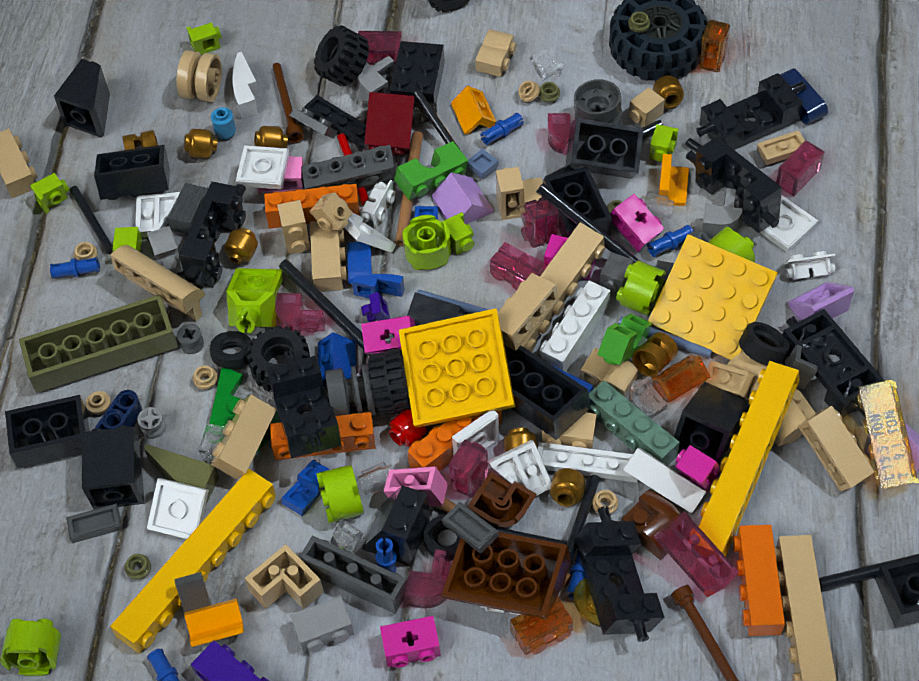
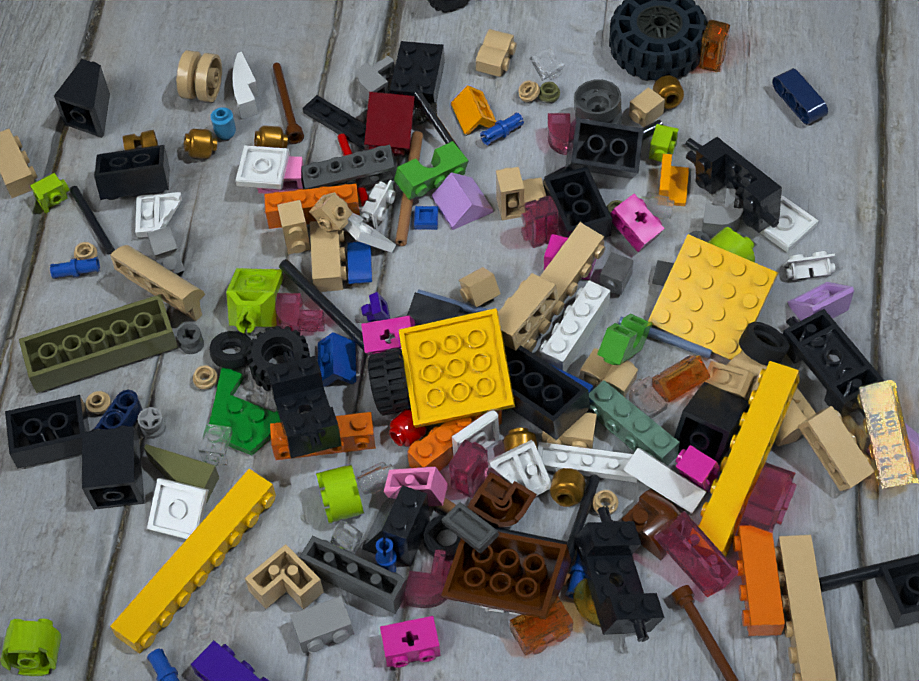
(94, 523): dark grey tile -> none
(127, 236): lime brick -> none
(135, 560): olive plate -> none
(186, 207): dark grey brick -> none
(192, 592): dark grey tile -> none
(204, 38): lime brick -> none
(214, 622): light orange panel -> none
(218, 211): black brick -> none
(240, 245): pearl gold head -> none
(242, 436): tan brick -> none
(305, 490): blue slope -> none
(321, 125): dark grey plate -> none
(341, 55): black tyre -> none
(349, 392): dark grey wheel -> none
(382, 45): clear pink brick -> none
(382, 283): blue slope -> none
(427, 242): lime brick -> none
(460, 234): lime brick -> none
(479, 287): none -> tan brick
(482, 163): sand blue plate -> none
(514, 265): clear pink brick -> none
(577, 217): black piece -> none
(639, 22): olive plate -> none
(641, 287): lime brick -> none
(655, 354): pearl gold wheel -> none
(669, 241): blue pin -> none
(770, 498): none -> clear pink brick
(771, 107): black brick -> none
(779, 147): tan plate -> none
(800, 168): clear pink brick -> none
(806, 369): dark grey panel -> none

